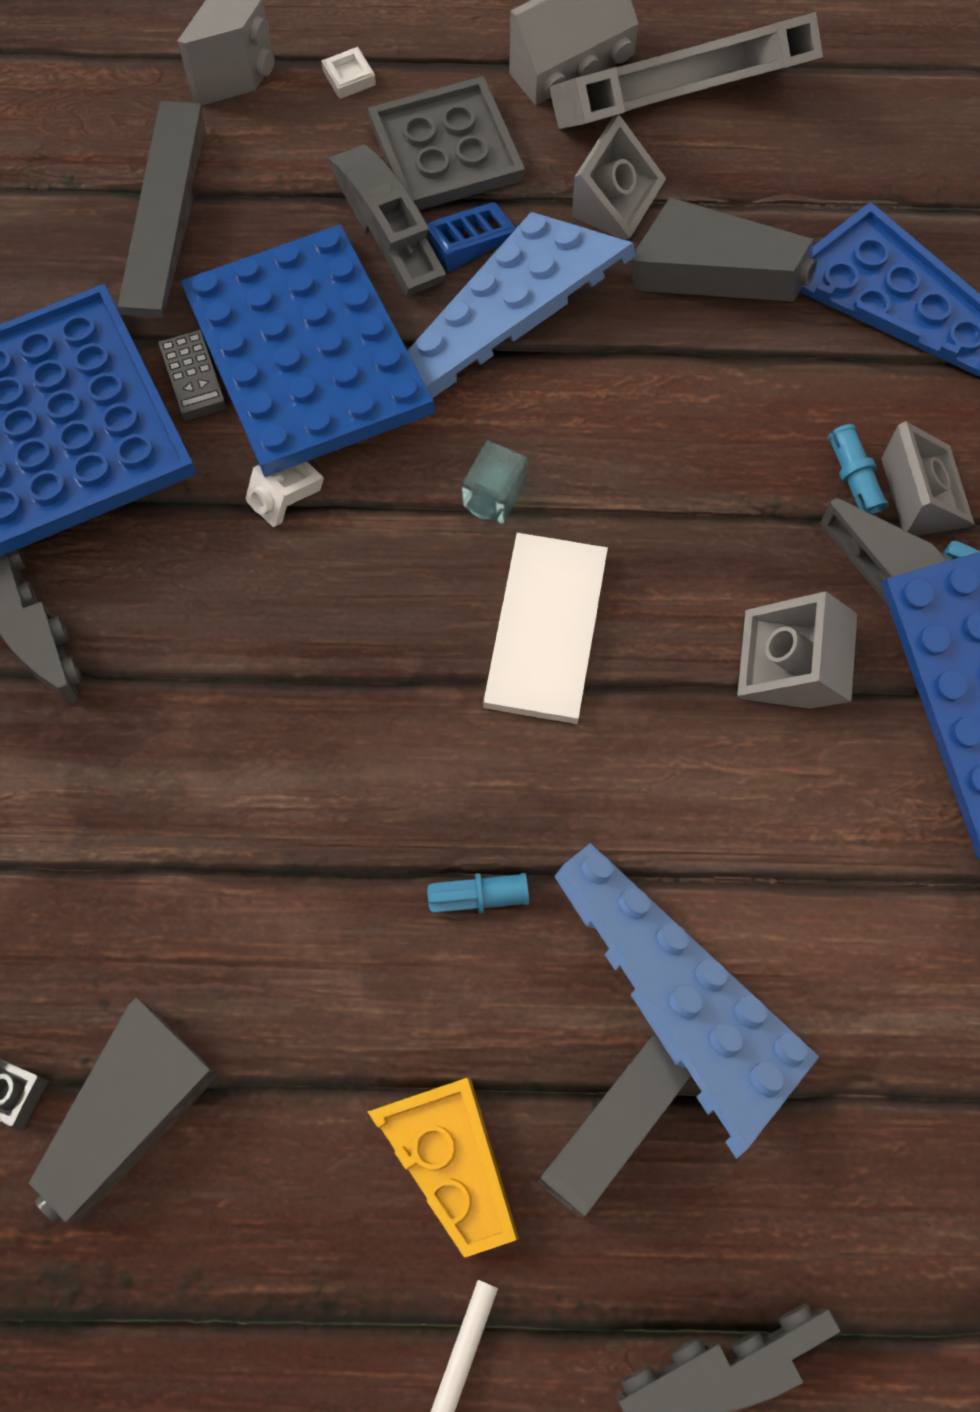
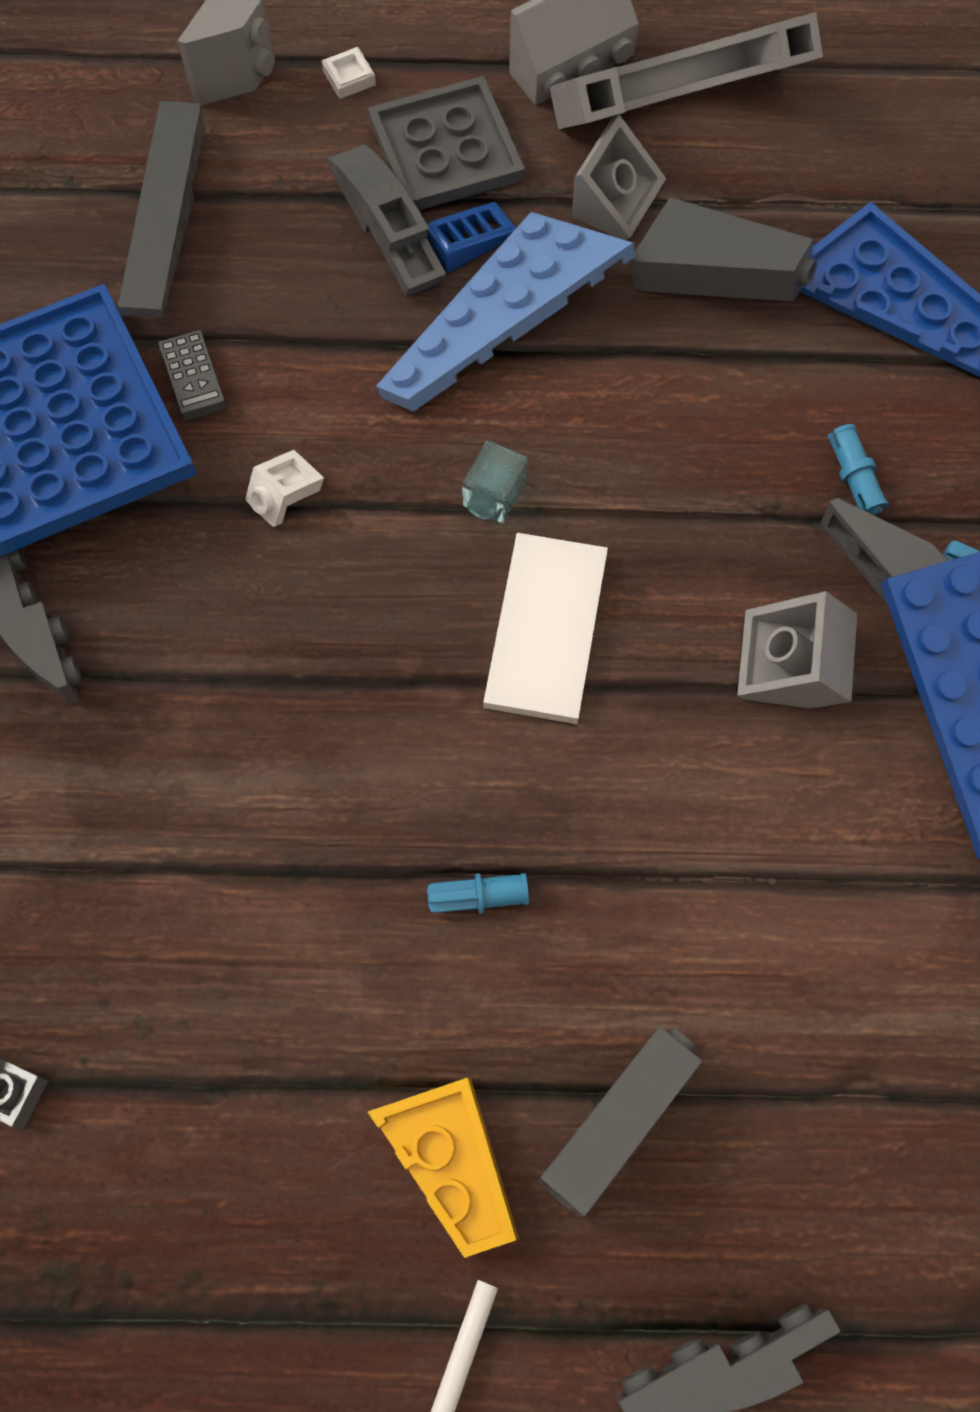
(122, 1110): dark grey slope -> none
(306, 350): blue plate -> none
(696, 1008): medium blue wing -> none
(925, 482): light grey slope -> none

